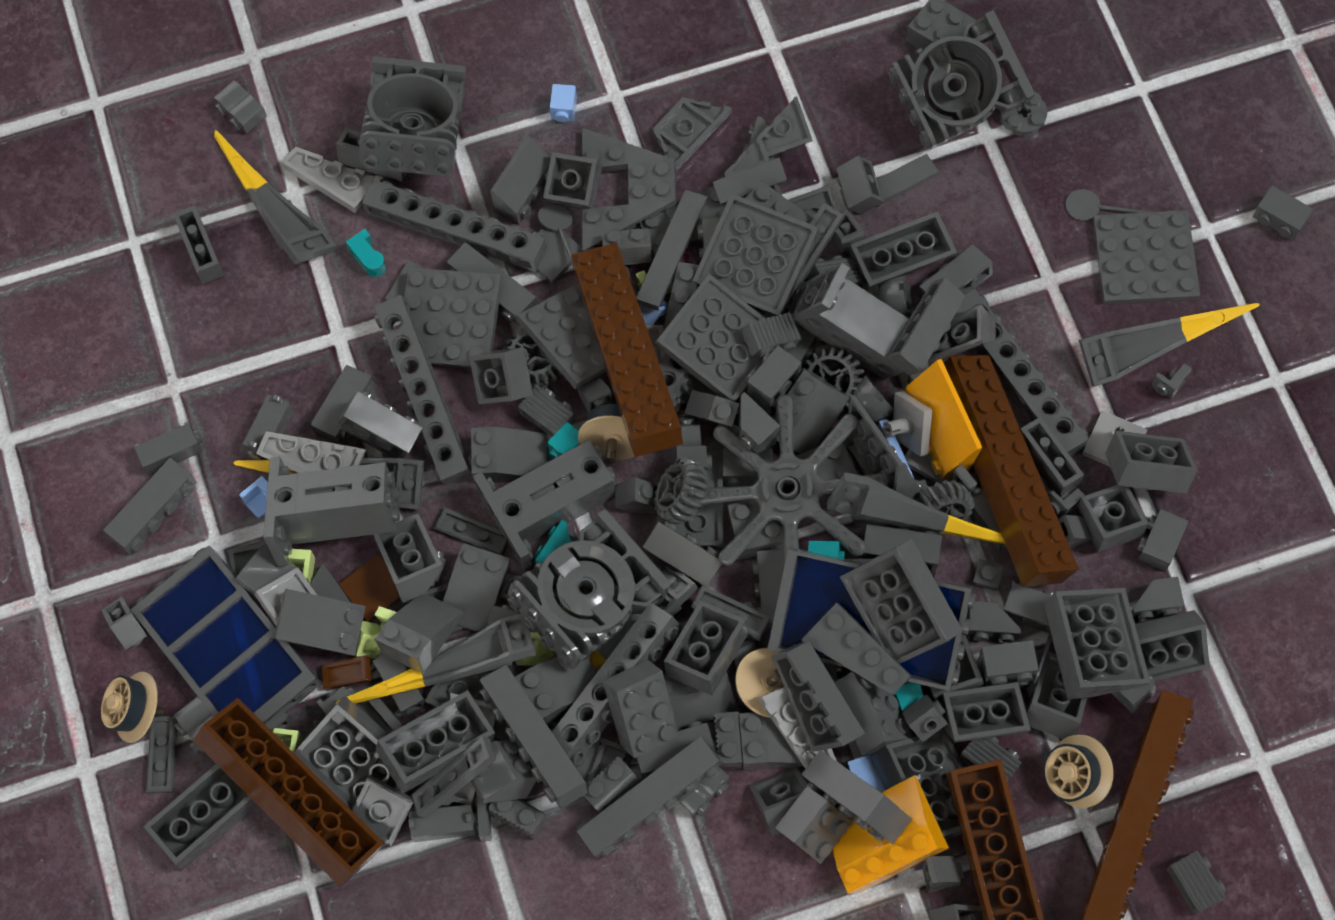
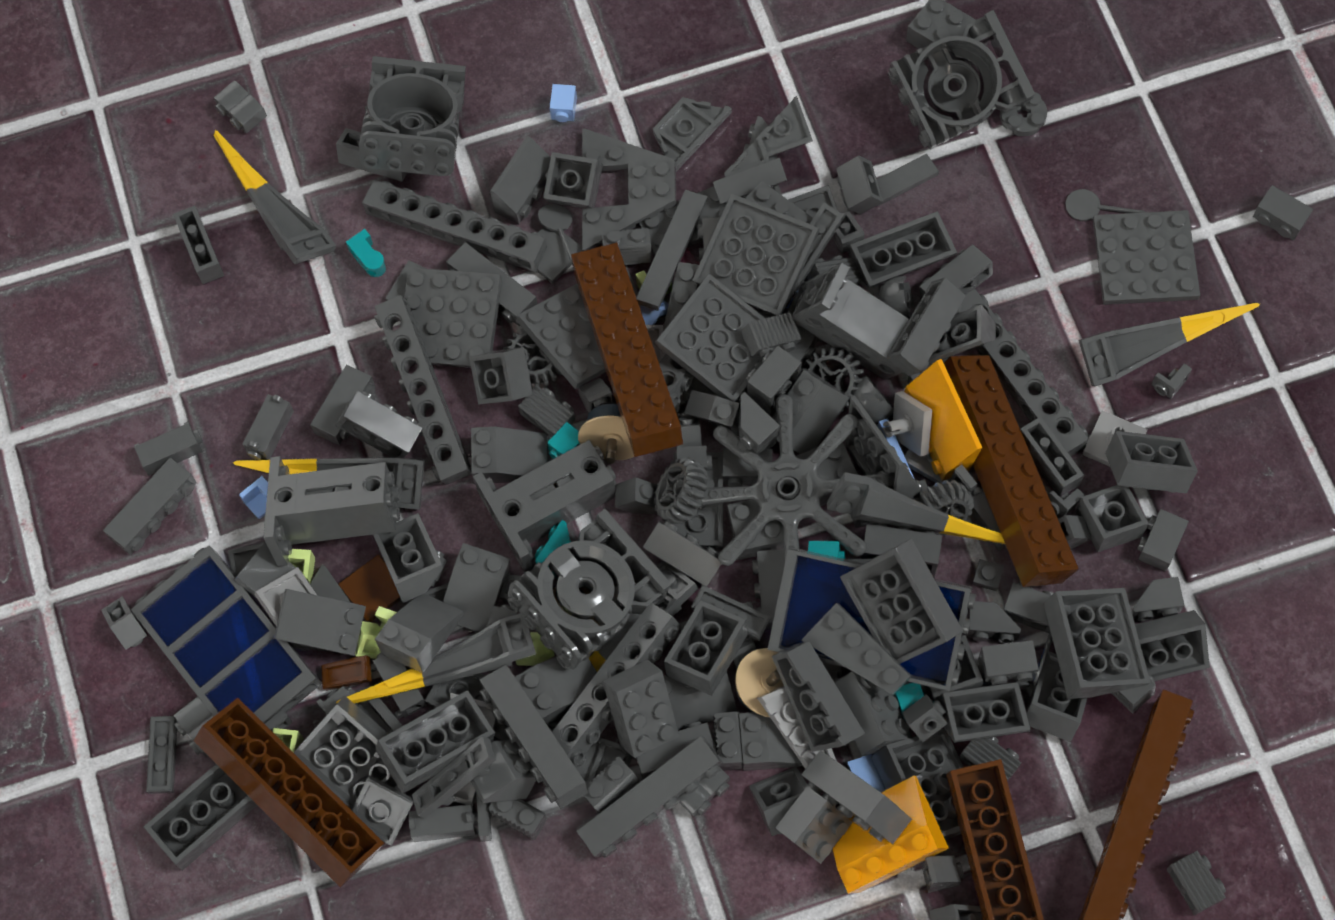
(130, 706): tan piece -> none
(309, 454): light grey wing -> none
(331, 178): light grey wing -> none
(471, 531): dark grey tile -> none
(1079, 771): tan piece -> none

